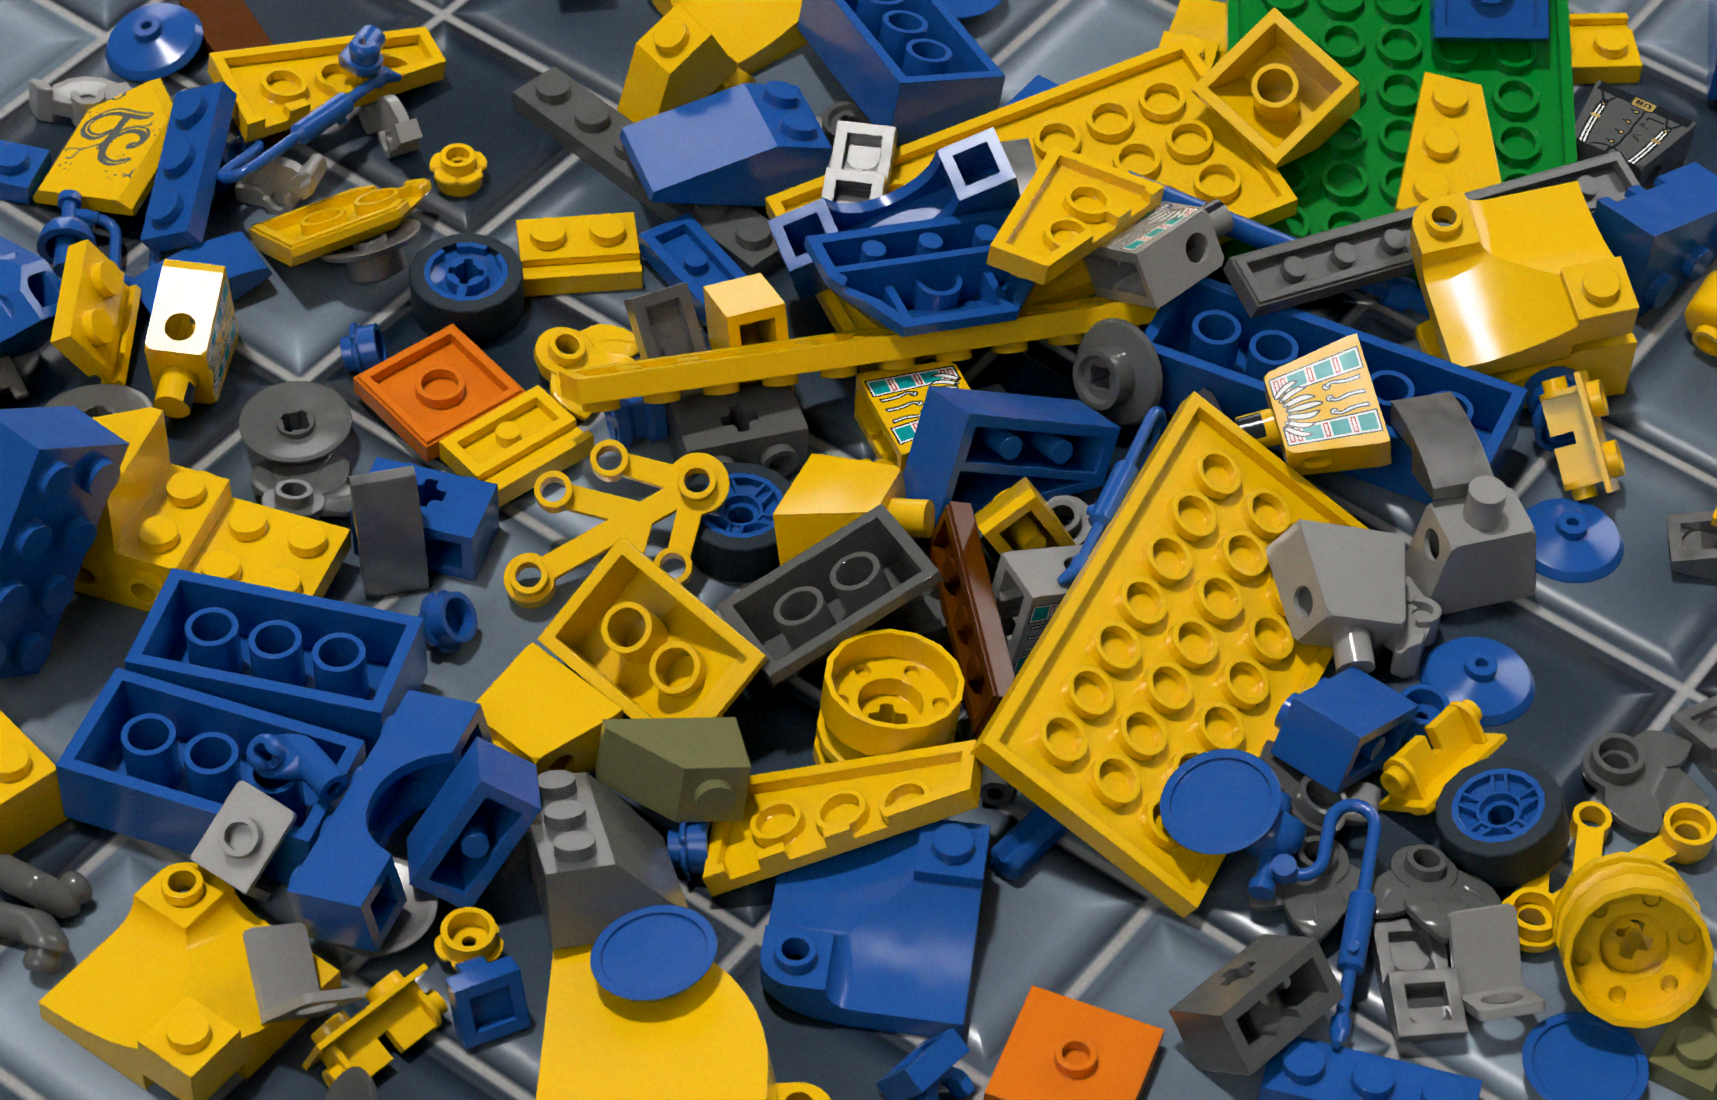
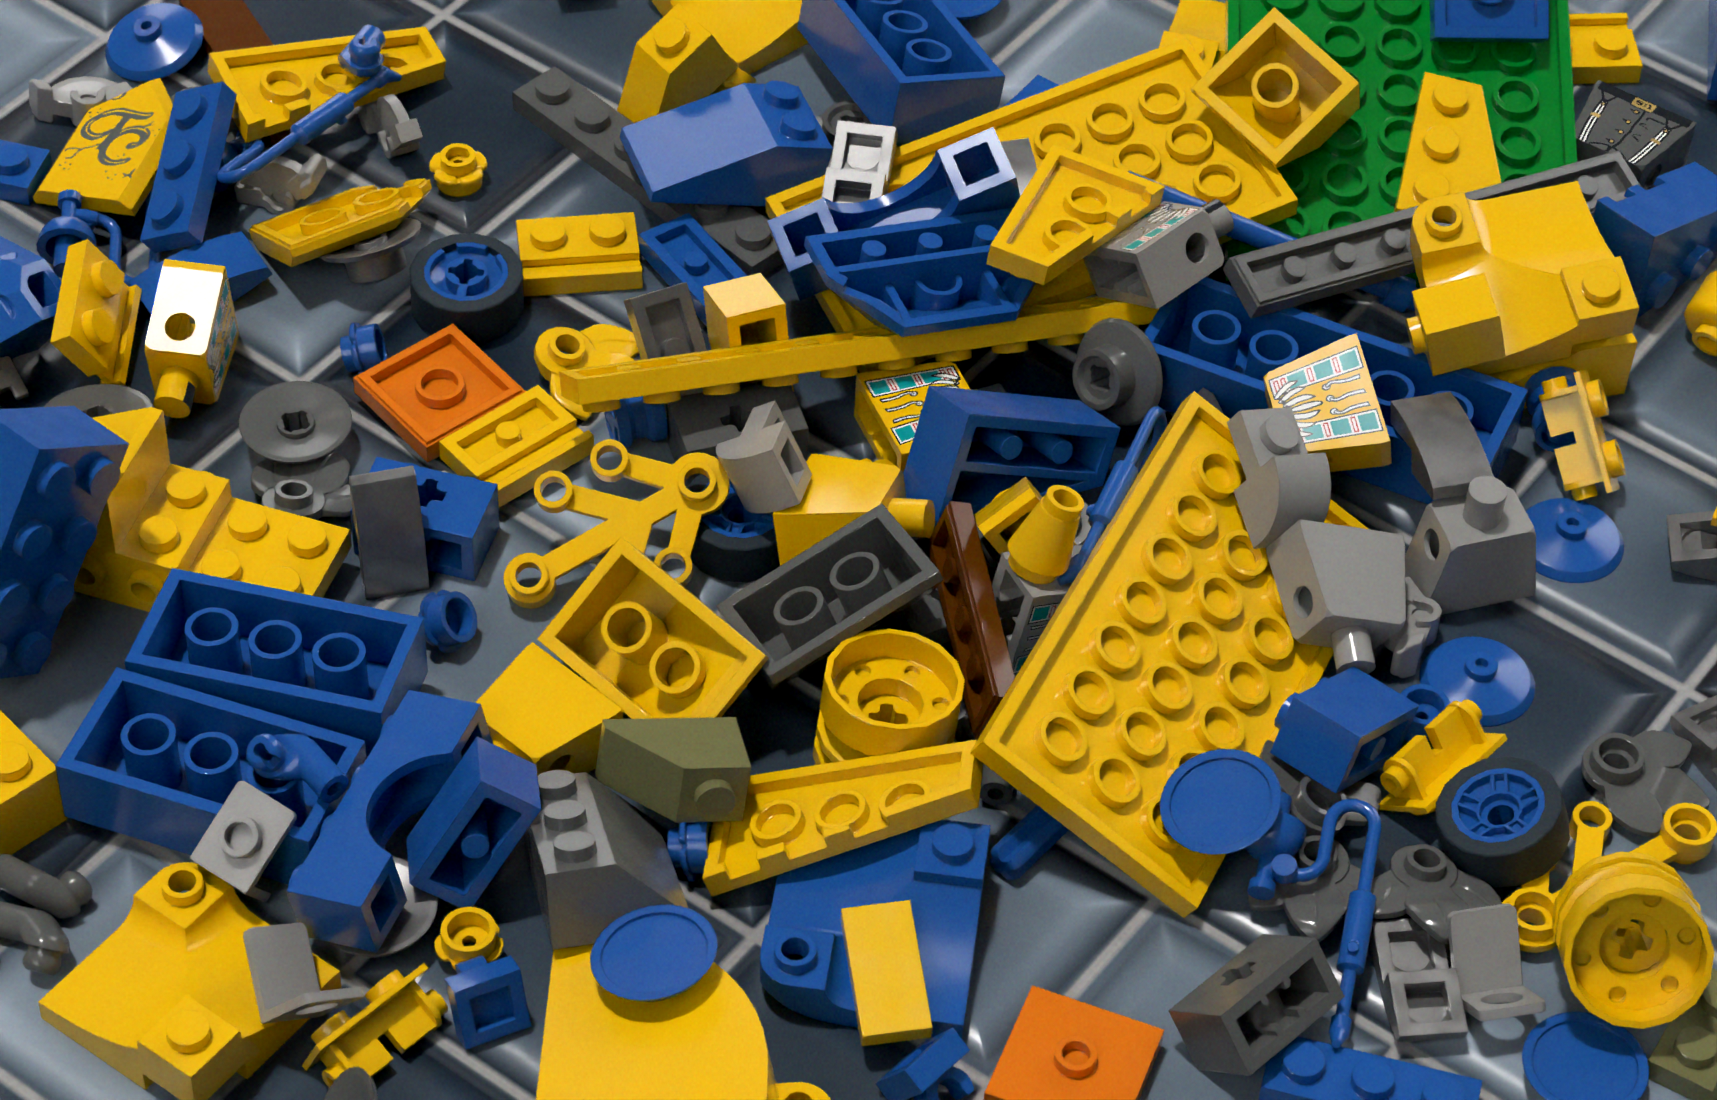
(765, 462): none -> light grey brick
(886, 973): none -> yellow tile
(1047, 536): none -> yellow cone
(1280, 474): none -> light grey brick
(1456, 324): none -> yellow brick

